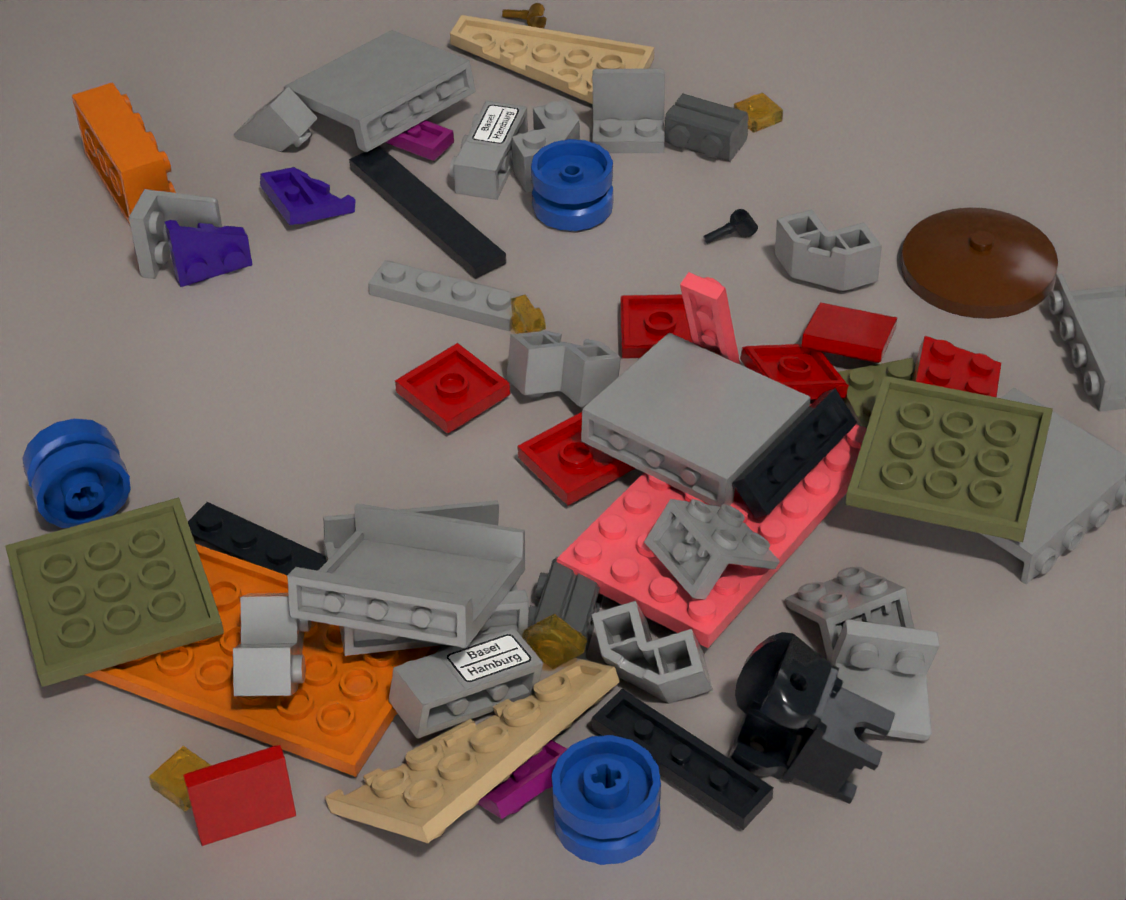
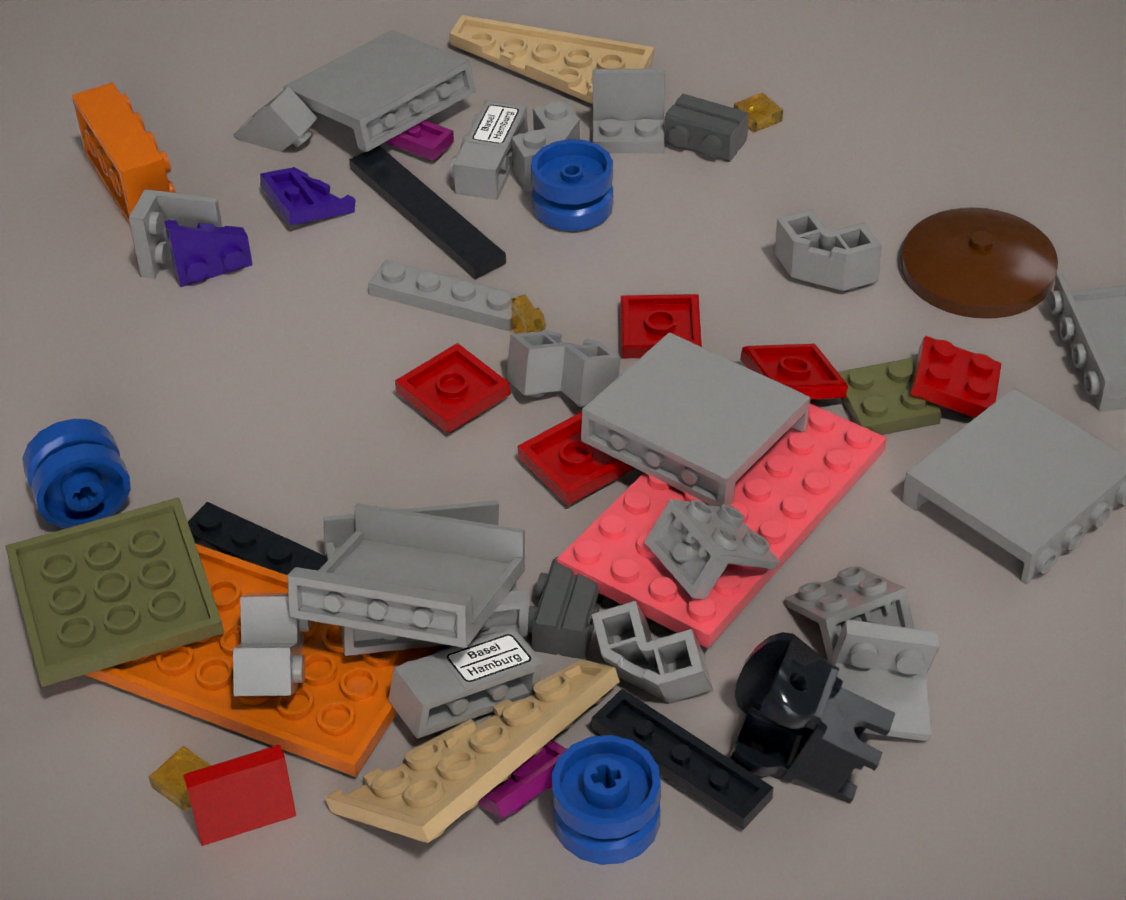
(530, 15): pearl gold hand -> none
(554, 641): clear yellow plate -> none
(709, 315): coral plate -> none
(739, 221): black hand -> none
(794, 453): black plate -> none
(849, 332): red tile -> none
(950, 458): olive plate -> none

